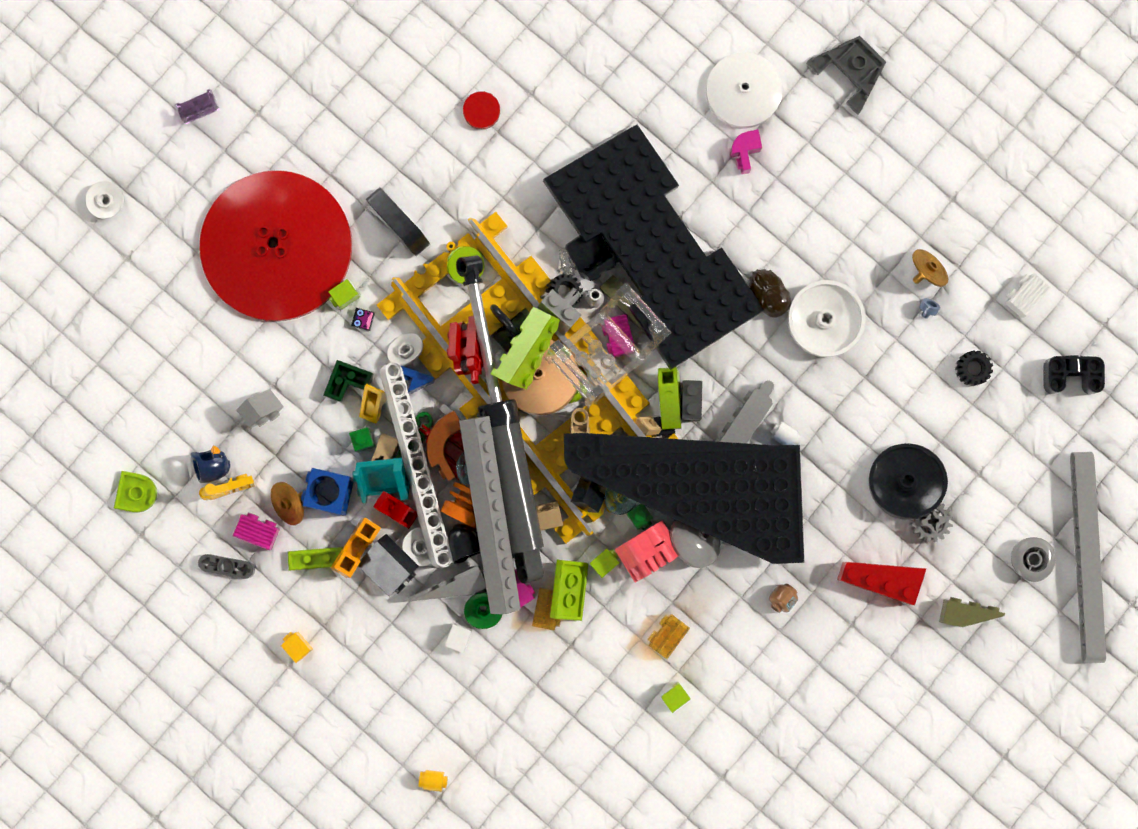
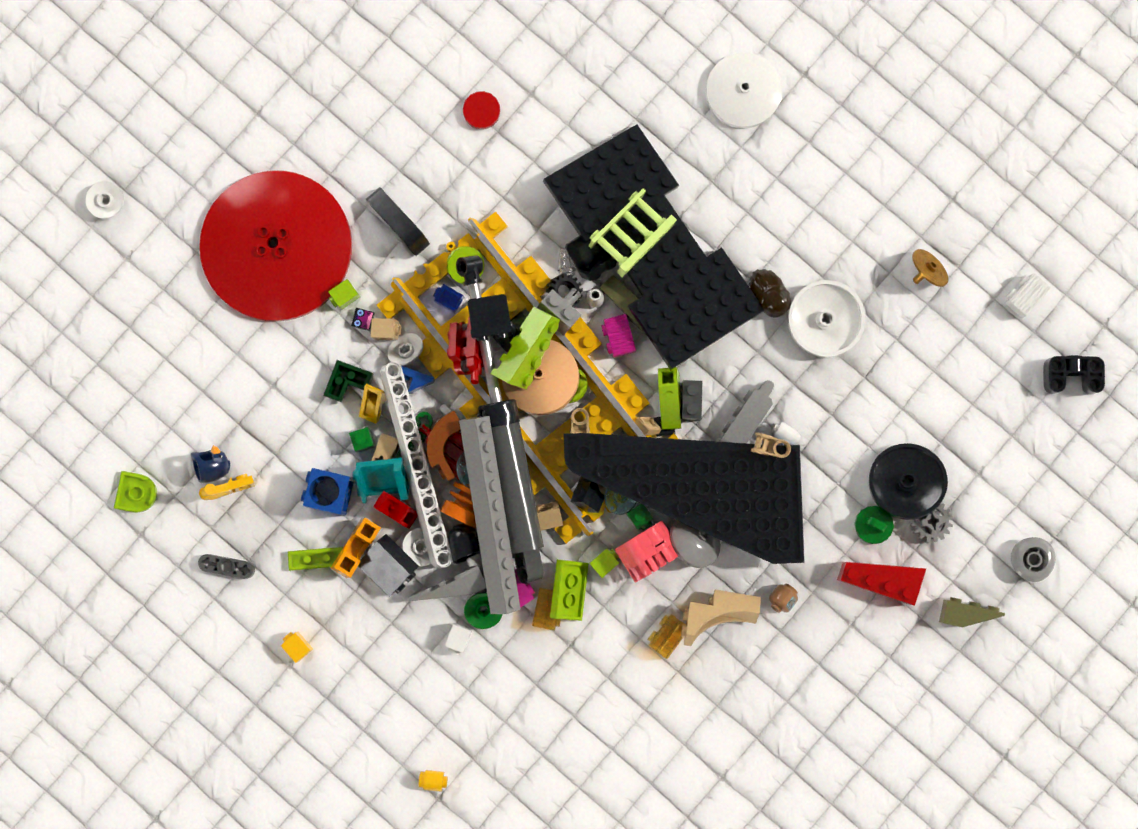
(197, 107): clear purple hinge -> none
(256, 532): dark pink brick -> none
(259, 410): light grey brick -> none
(287, 503): pearl gold shield -> none
(385, 329): none -> tan brick
(448, 298): none -> clear blue brick
(489, 317): none -> black bracket
(558, 350): clear windscreen -> none
(638, 250): none -> yellowish green fence
(675, 697): lime panel -> none
(721, 608): none -> tan arch
(745, 144): dark pink brick -> none
(769, 445): none -> tan piece
(858, 63): dark grey wing -> none
(873, 525): none -> green tile
(929, 308): sand blue tile -> none
(985, 365): black tyre -> none
(1088, 557): light grey beam -> none

